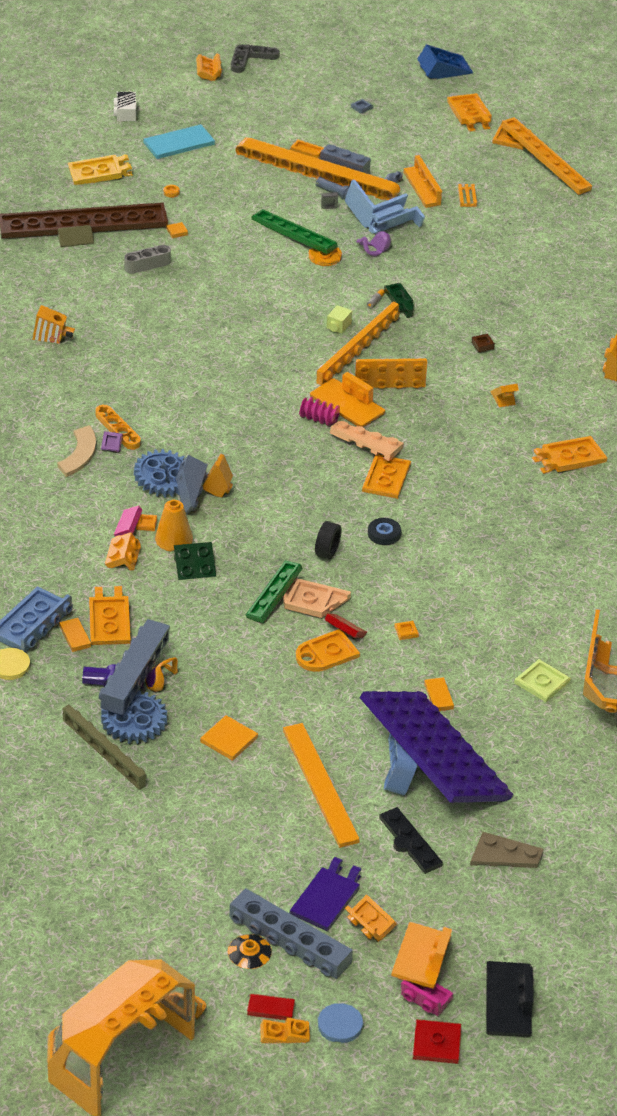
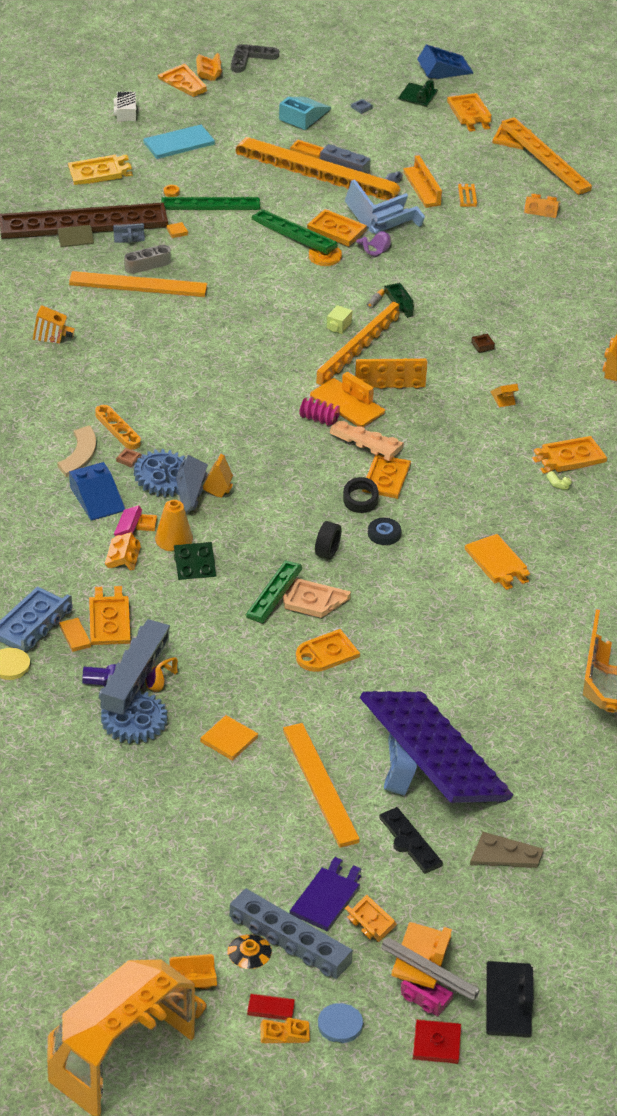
(96, 491): none -> blue slope
(104, 747): olive plate -> none
(111, 441): medium lavender tile -> none
(128, 233): none -> sand blue hips
(128, 457): none -> nougat tile
(138, 284): none -> light orange tile
(184, 80): none -> light orange wing
(197, 969): none -> light orange bracket
(211, 203): none -> green tile
(301, 111): none -> medium azure slope
(329, 200): flat silver tile -> none
(332, 187): sand blue pin -> none
(337, 227): none -> light orange plate
(345, 625): red tile -> none
(358, 506): none -> black tyre
(406, 630): light orange tile -> none
(418, 93): none -> dark green hinge
(430, 968): none -> light grey axle
(439, 693): light orange tile -> none
(498, 560): none -> light orange tile
(541, 206): none -> light orange bracket
(542, 680): yellowish green tile -> none
(557, 483): none -> yellowish green arm

